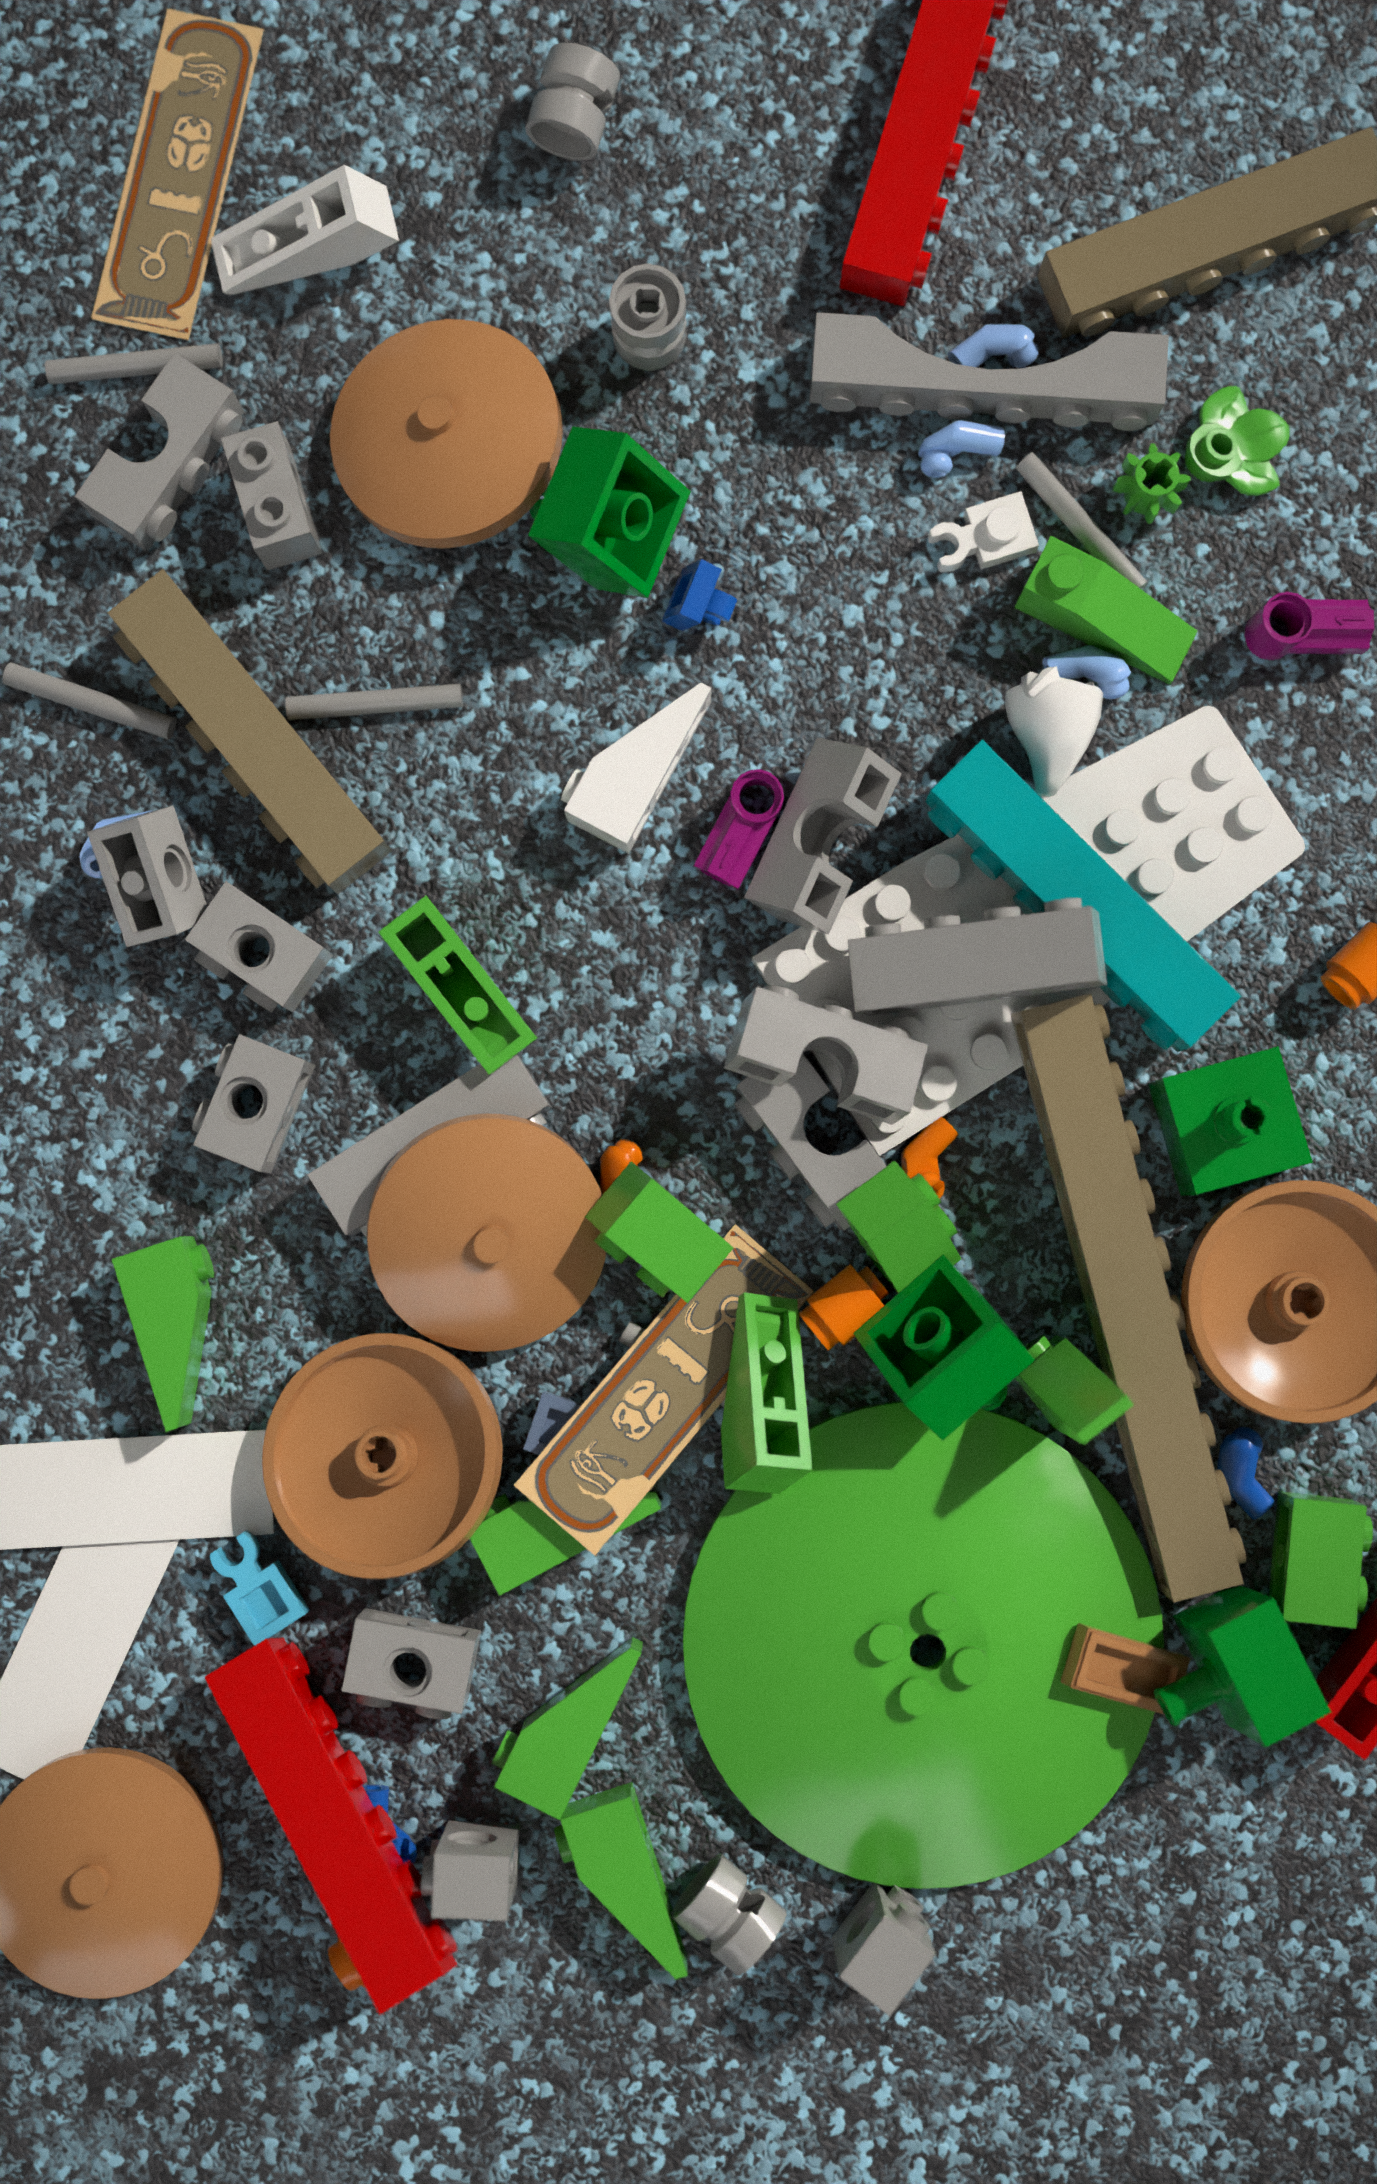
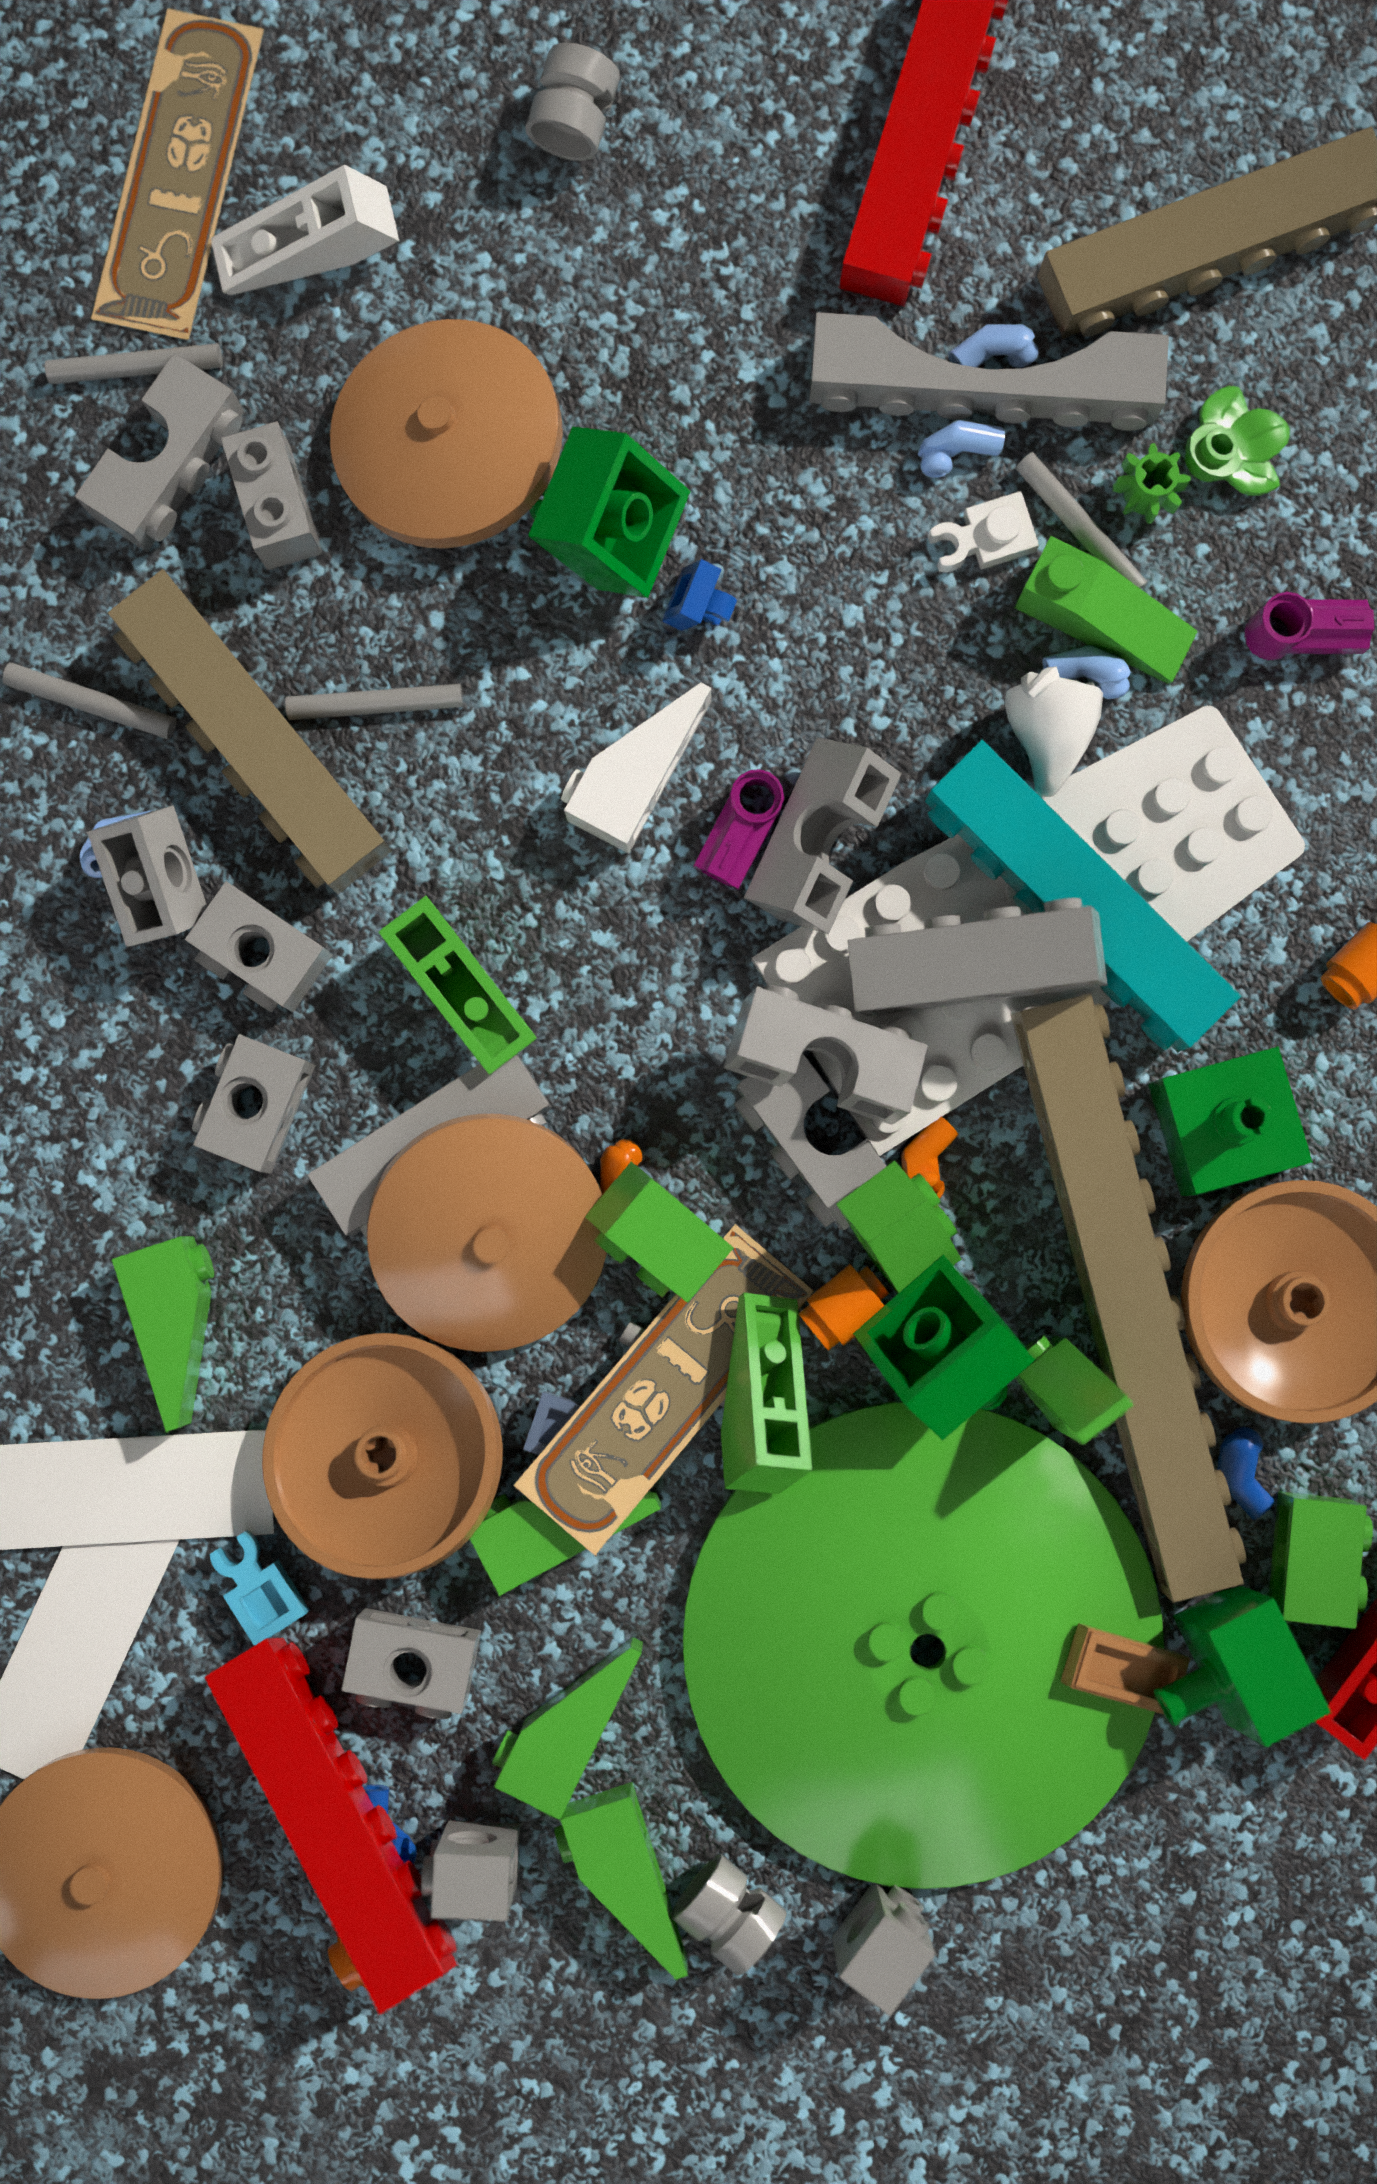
(648, 316): light grey wheel -> none

